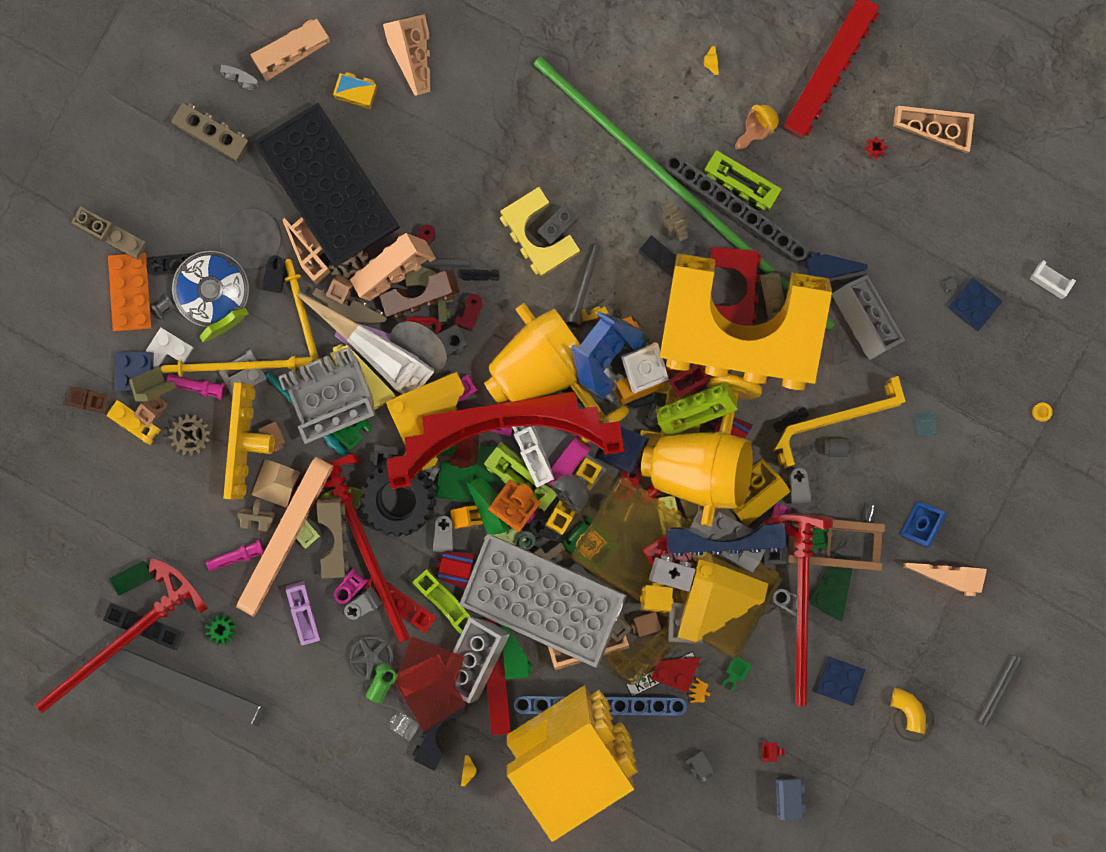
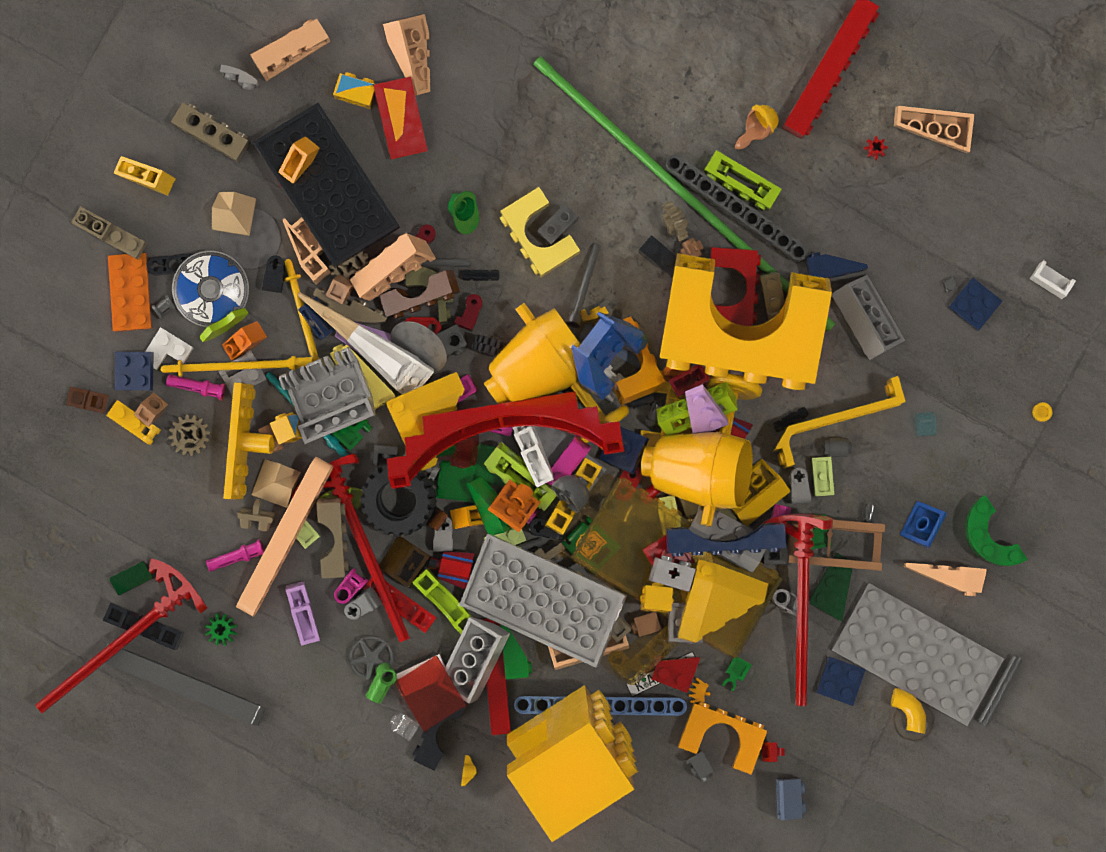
(144, 175): none -> yellow slope
(150, 385): olive panel -> none
(233, 213): none -> tan slope
(244, 340): none -> orange slope
(286, 428): none -> yellow brick
(298, 159): none -> light orange slope
(315, 321): none -> dark blue hinge
(400, 117): none -> red tile
(404, 561): none -> dark brown slope
(429, 670): clear red piece -> none
(437, 519): none -> reddish brown slope
(464, 211): none -> green piece
(487, 346): none -> black tyre
(528, 544): sand green plate -> none
(644, 367): white plate -> none
(692, 247): none -> medium nougat gear
(704, 411): none -> lavender wing
(711, 61): yellow piece -> none
(750, 736): none -> light orange arch
(822, 476): none -> yellowish green plate
(917, 654): none -> light grey plate
(980, 541): none -> green brick

